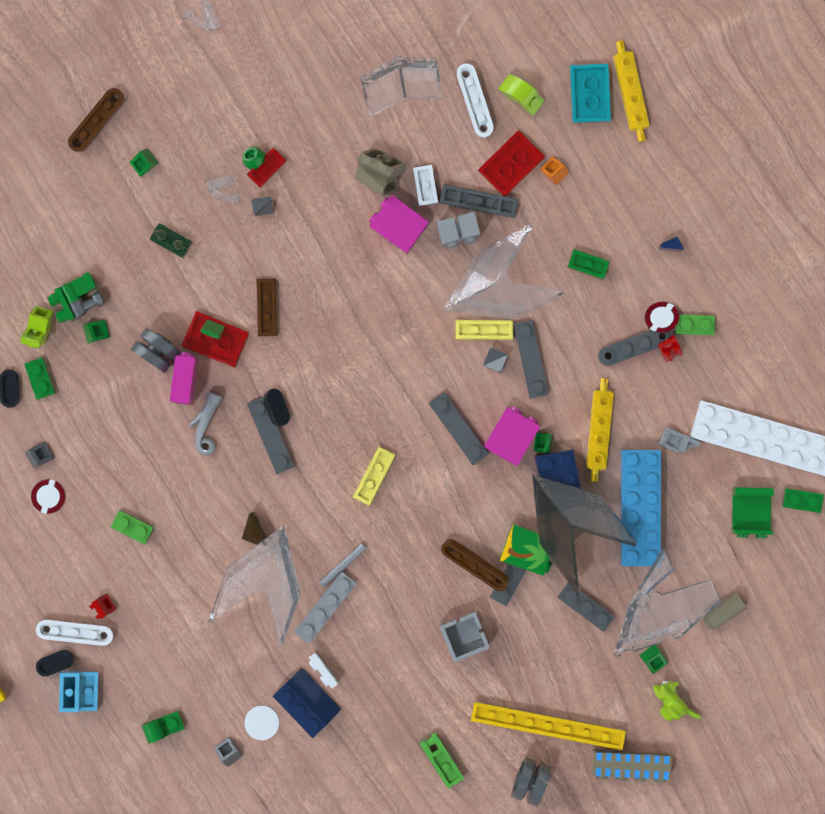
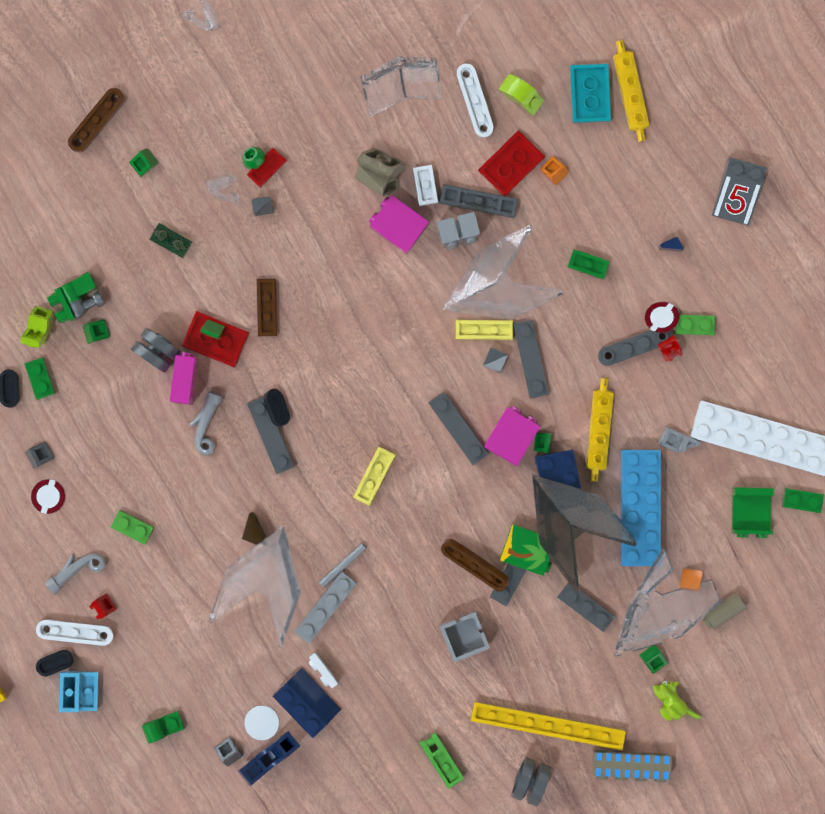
(70, 569): none -> light grey plant
(268, 758): none -> dark blue arch
(691, 579): none -> orange slope
(739, 191): none -> dark grey slope

